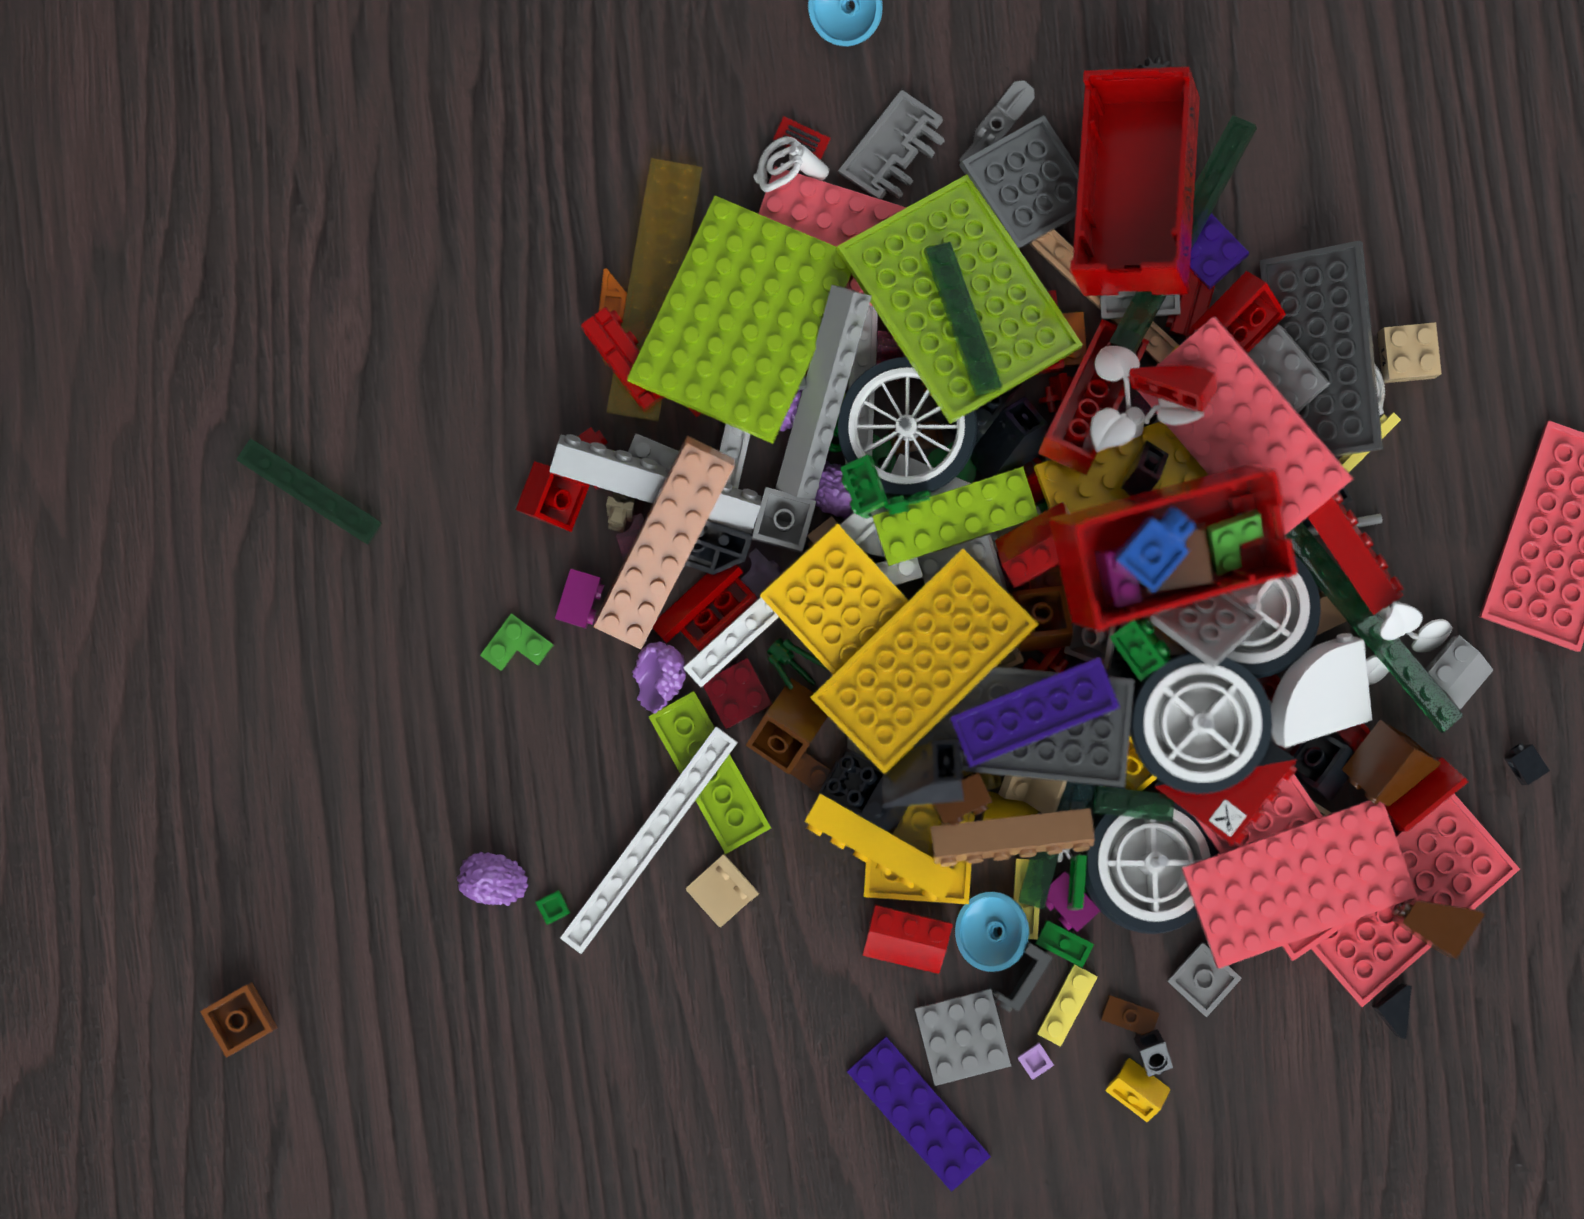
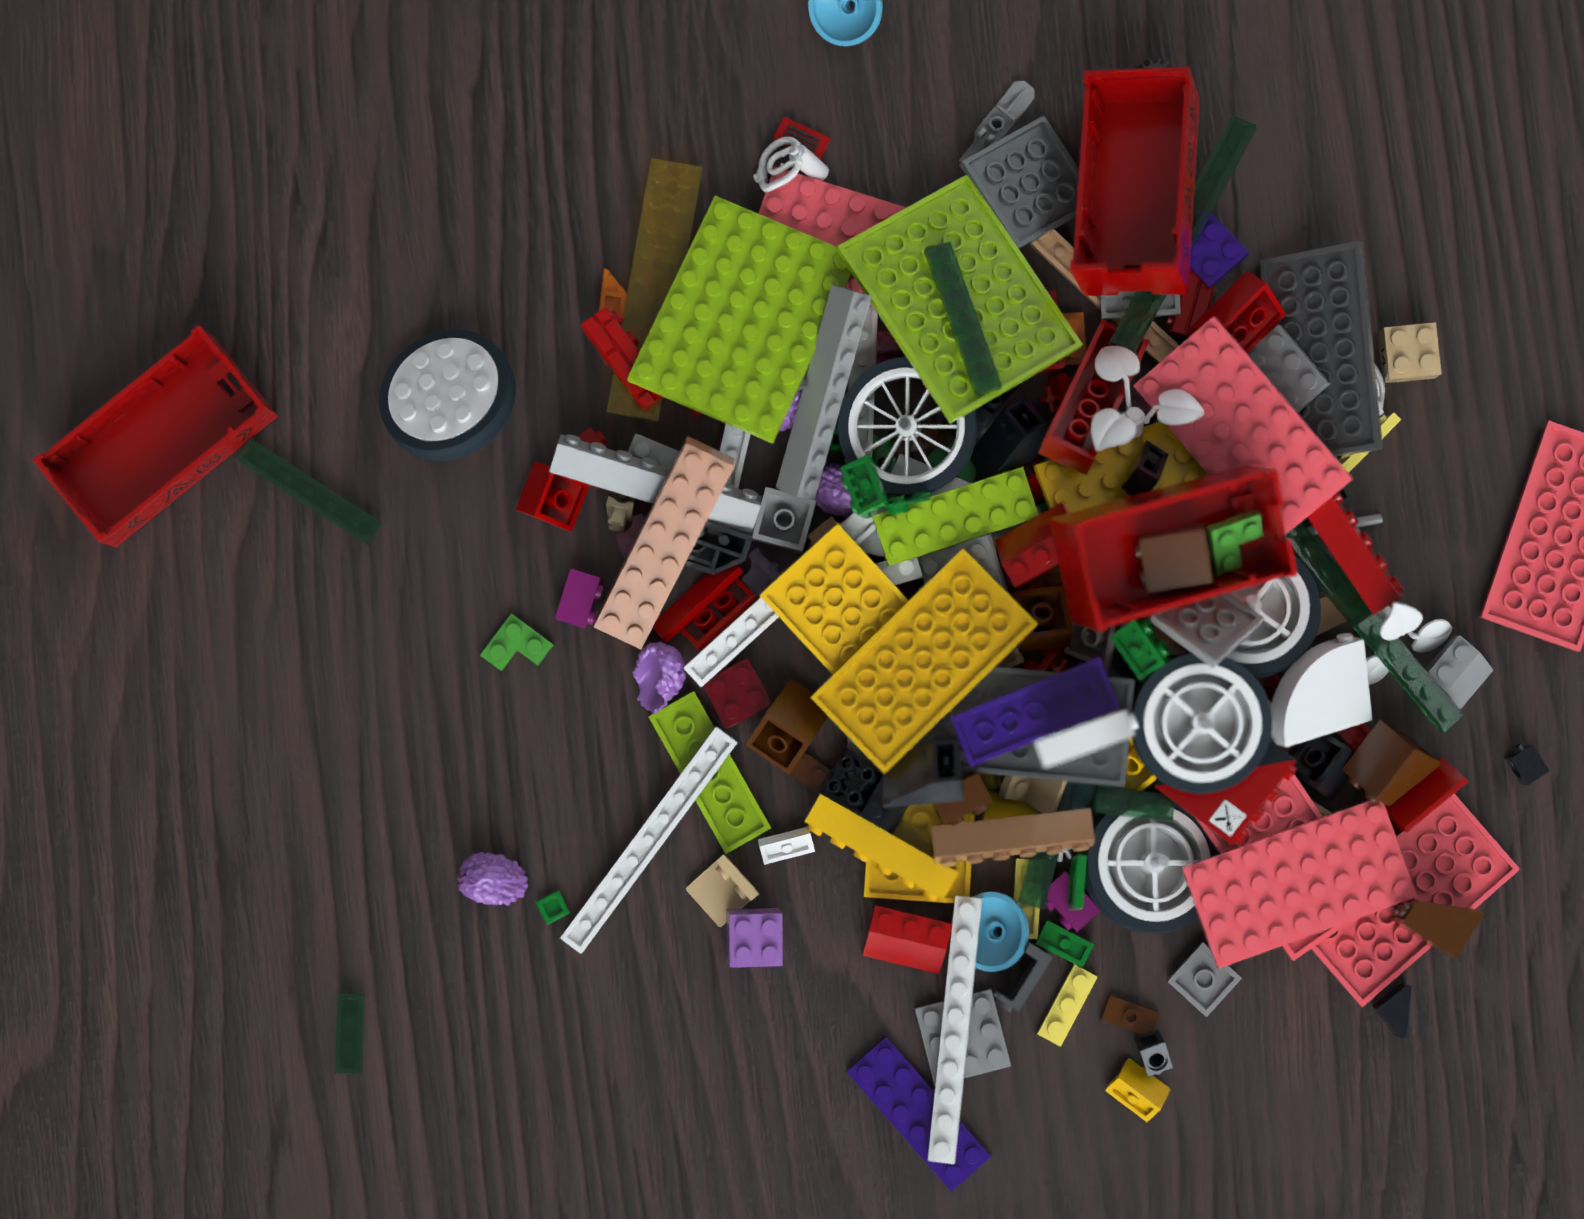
(155, 439): none -> red piece
(239, 1019): dark orange brick -> none
(349, 1033): none -> clear green plate
(447, 395): none -> white wheel
(754, 937): none -> medium lavender brick
(782, 653): dark green plant -> none
(786, 845): none -> white plate
(891, 142): light grey hinge -> none
(955, 1029): none -> white plate
(1035, 1061): lavender plate -> none
(1086, 738): none -> white brick
(1117, 582): magenta brick -> none
(1156, 548): blue plate -> none
(1180, 384): red slope -> none

